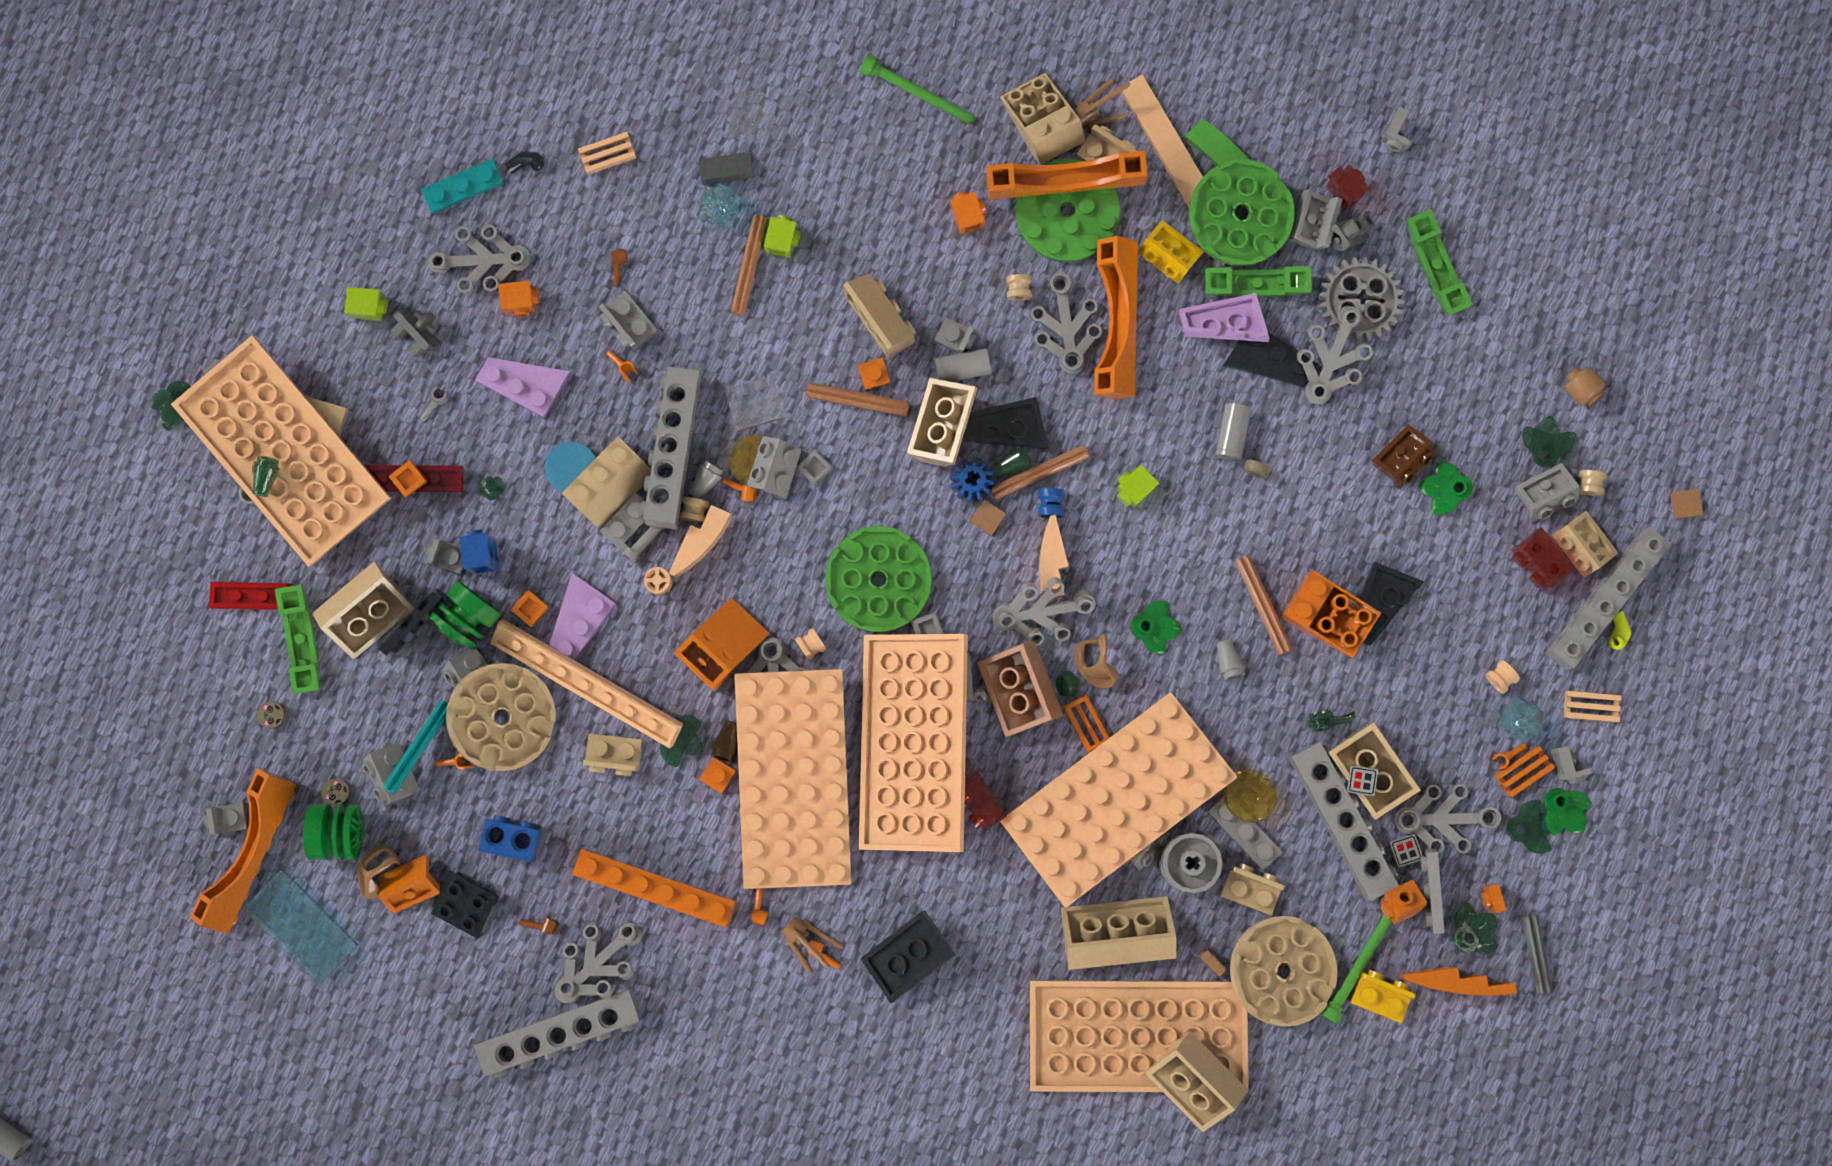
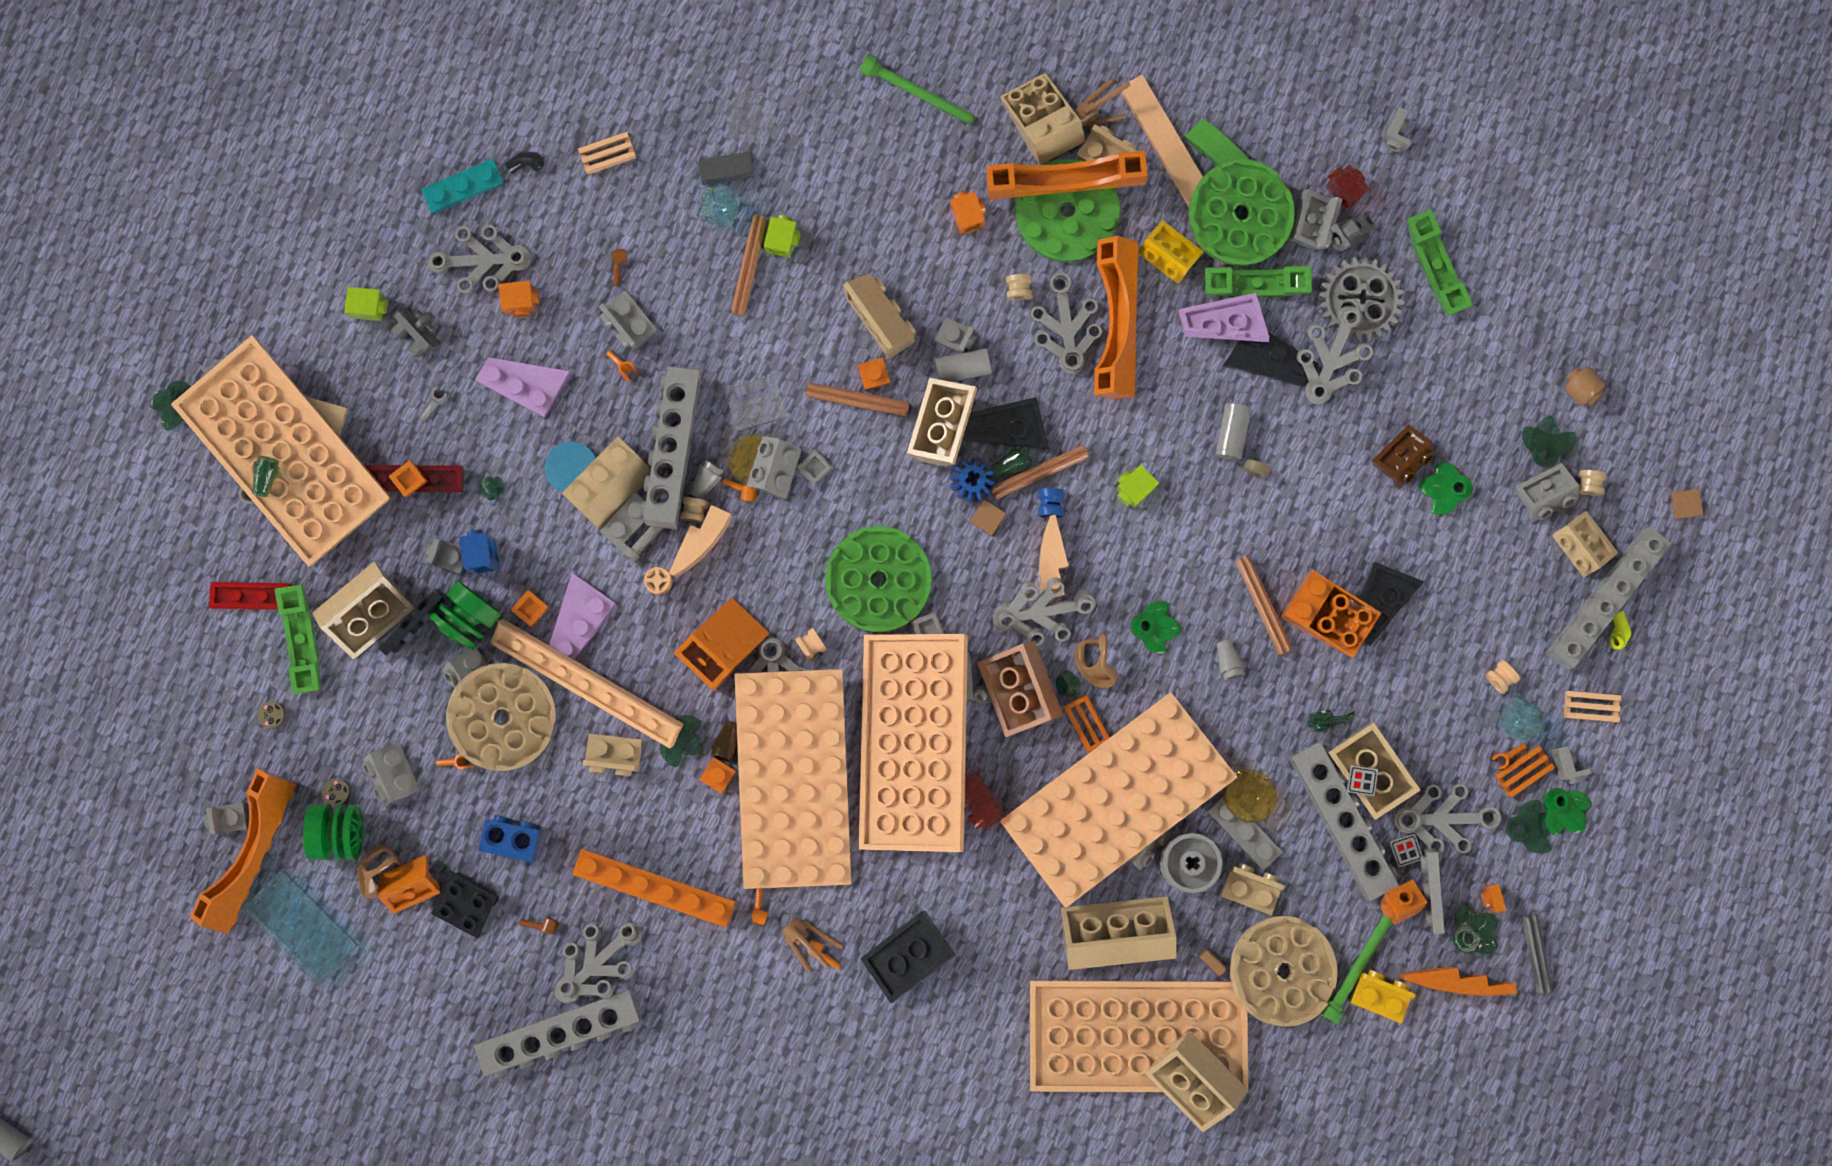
(416, 748): teal axle -> none
(1542, 559): clear red brick -> none

